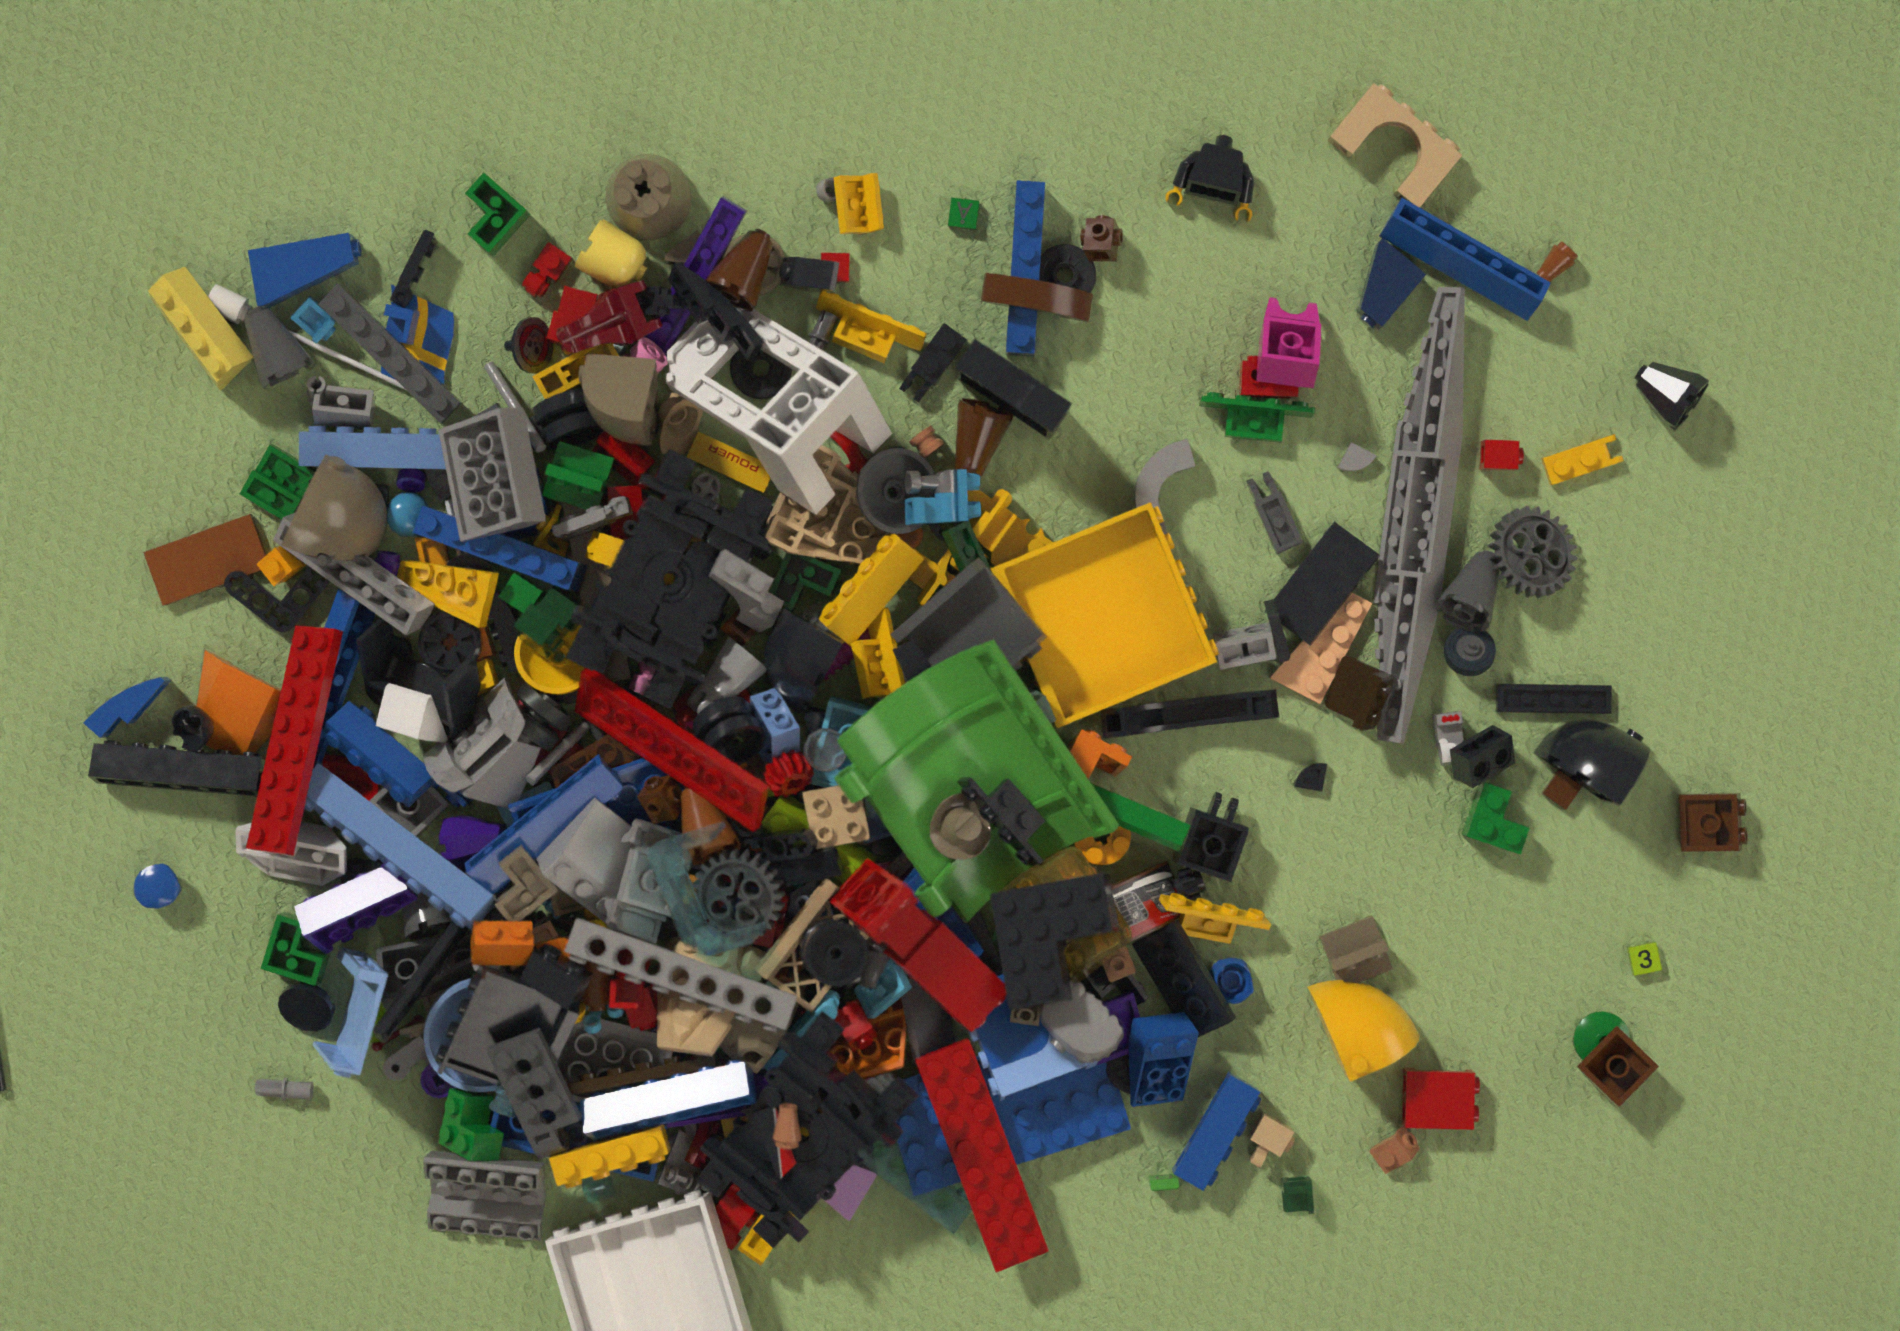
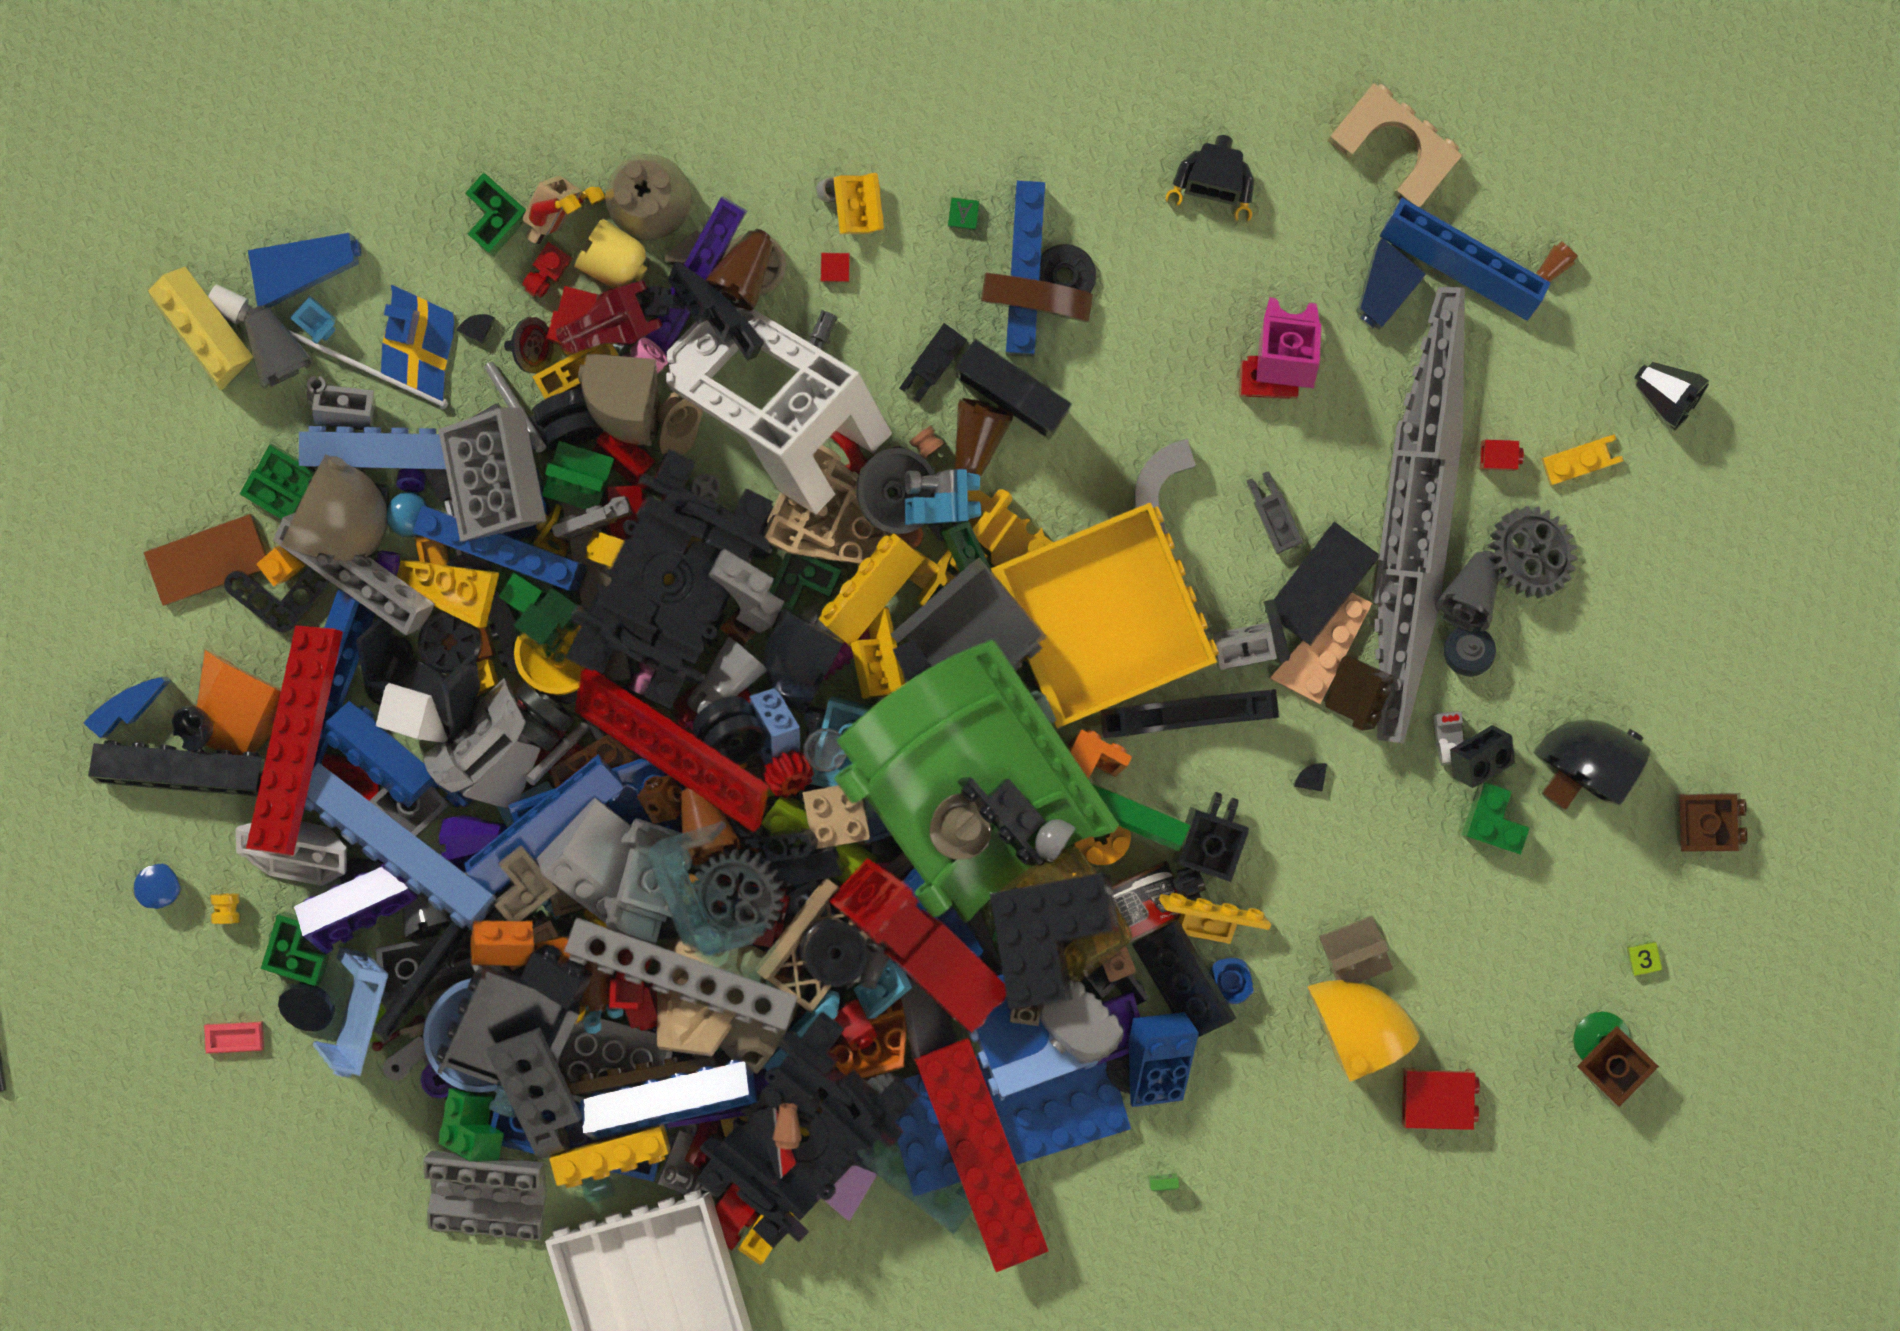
(225, 908): none -> yellow wheel
(234, 1037): none -> coral tile
(284, 1089): light grey axle -> none
(390, 353): dark grey plate -> none
(413, 271): black hinge -> none
(477, 326): none -> black tile
(552, 205): none -> torso
(729, 462): yellow tile -> none
(759, 386): black wheel -> none
(809, 274): black slope -> none
(867, 330): yellow bracket -> none
(1053, 838): none -> light grey hair
(1101, 239): reddish brown brick -> none
(1216, 1131): blue brick -> none
(1253, 418): green bracket -> none
(1270, 1136): tan brick -> none
(1297, 1194): clear green panel -> none
(1355, 458): light grey tile -> none
(1395, 1150): nougat bracket -> none
(1553, 698): black tile -> none

